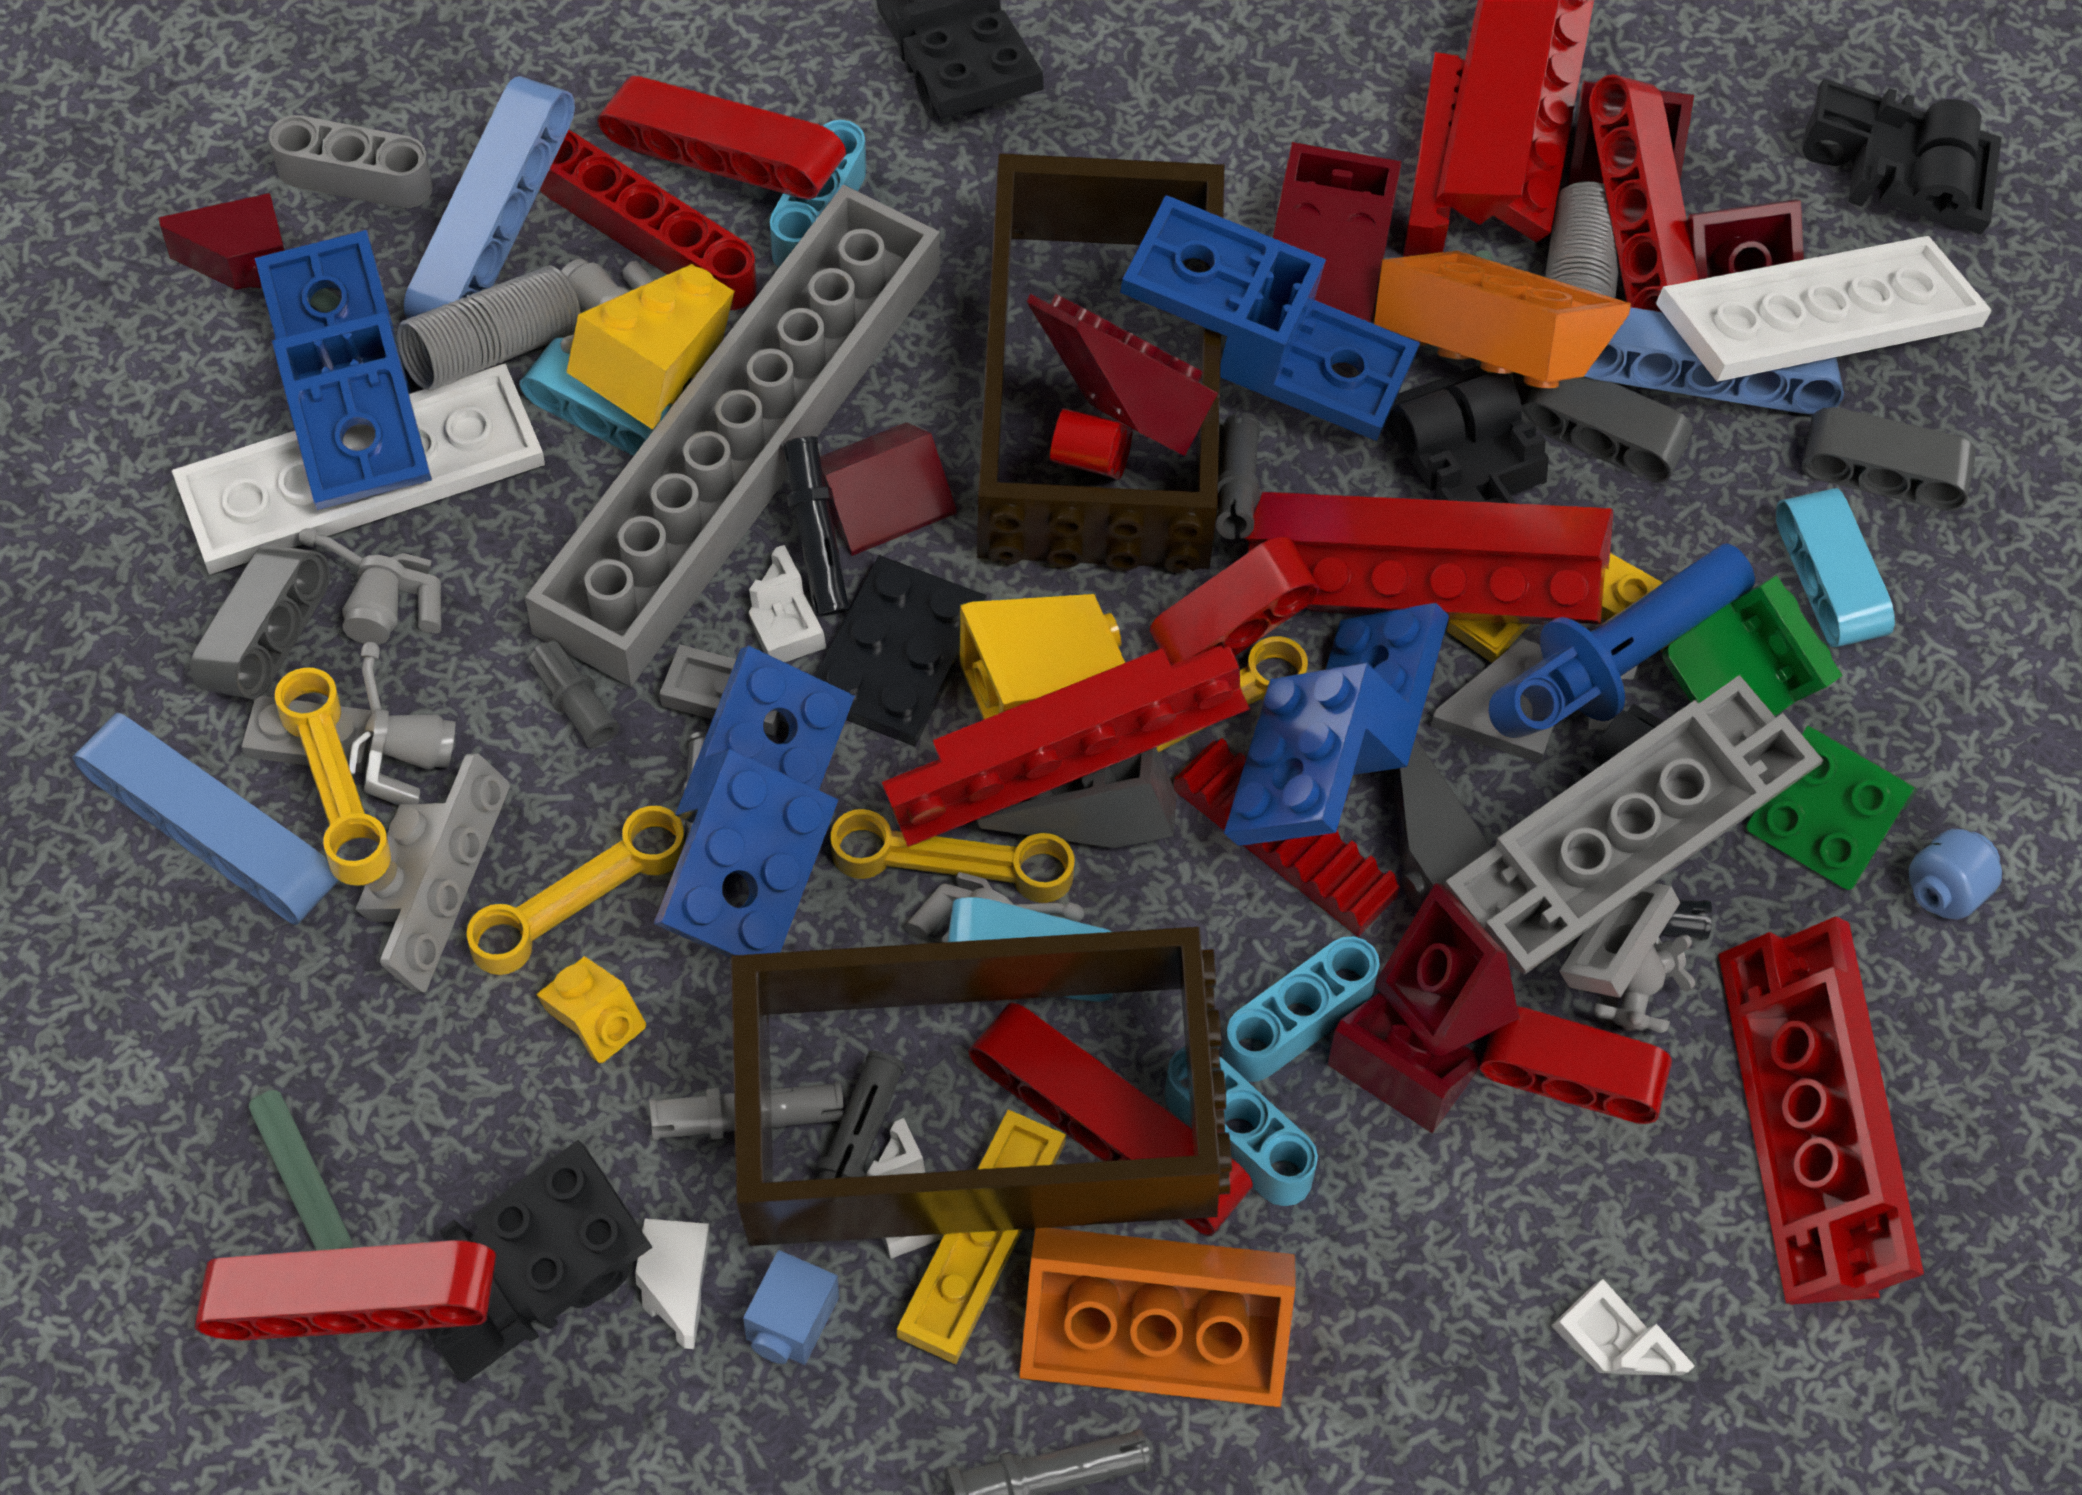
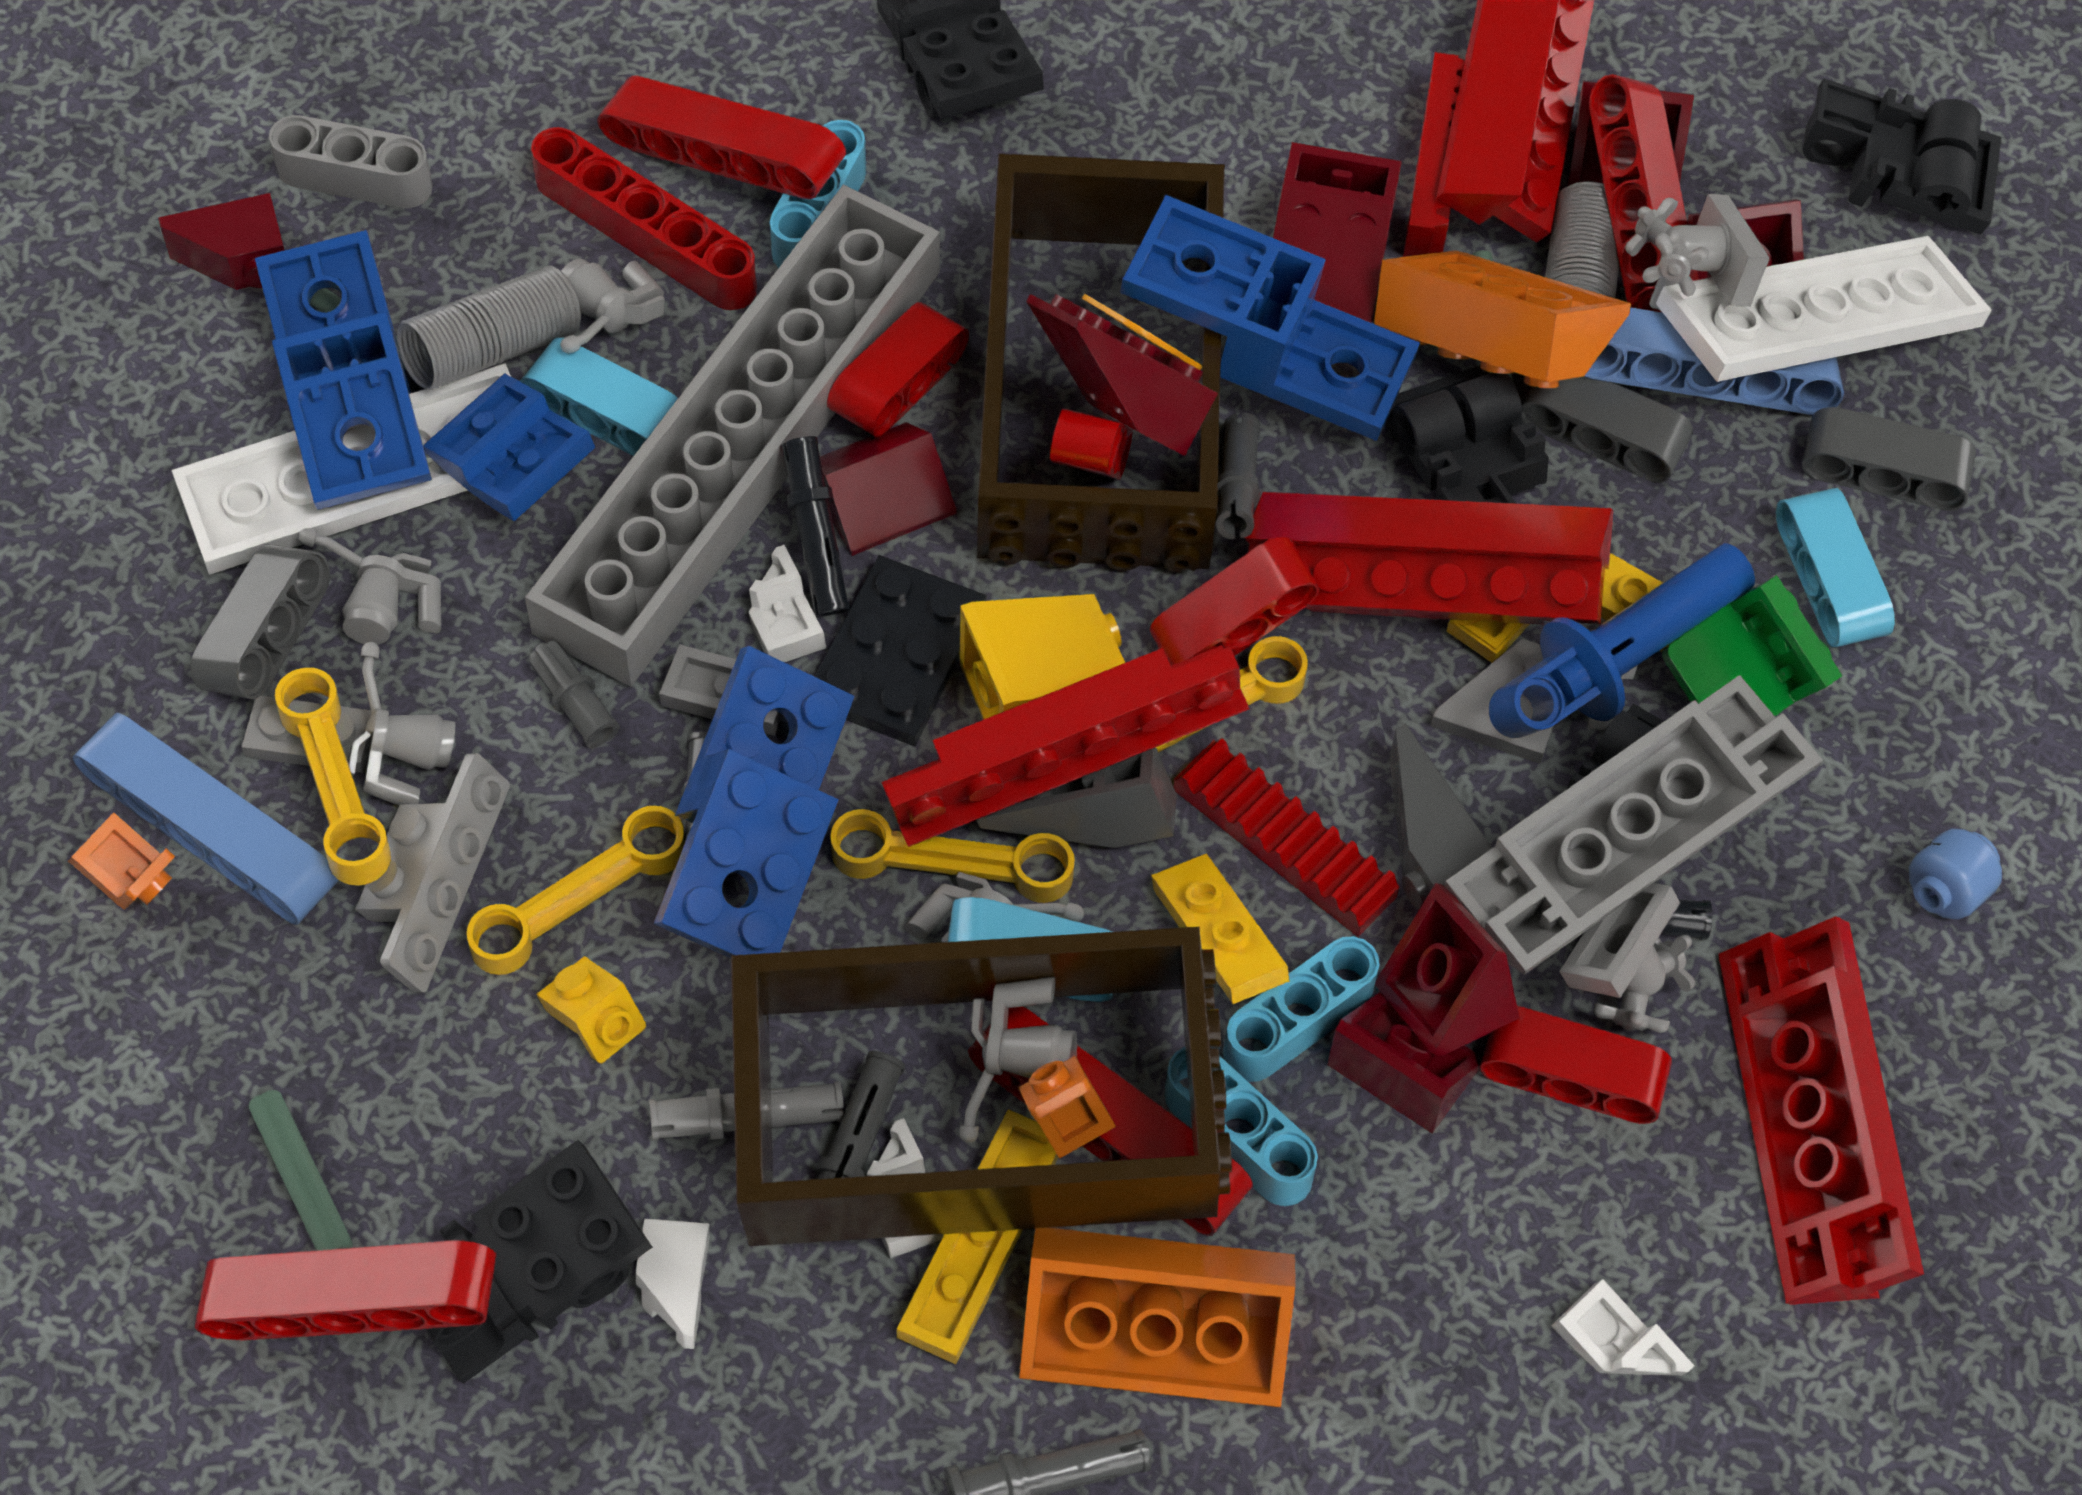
(122, 863): none -> orange bracket
(492, 195): medium blue beam -> none
(509, 447): none -> blue slope
(651, 341): yellow wedge -> none
(790, 1309): medium blue brick -> none
(897, 369): none -> red beam
(1016, 1049): none -> light grey piece
(1066, 1105): none -> orange bracket
(1142, 332): none -> light orange piece
(1201, 897): none -> yellow plate
(1336, 725): blue bracket -> none
(1716, 244): none -> light grey piece
(1834, 812): green bracket -> none

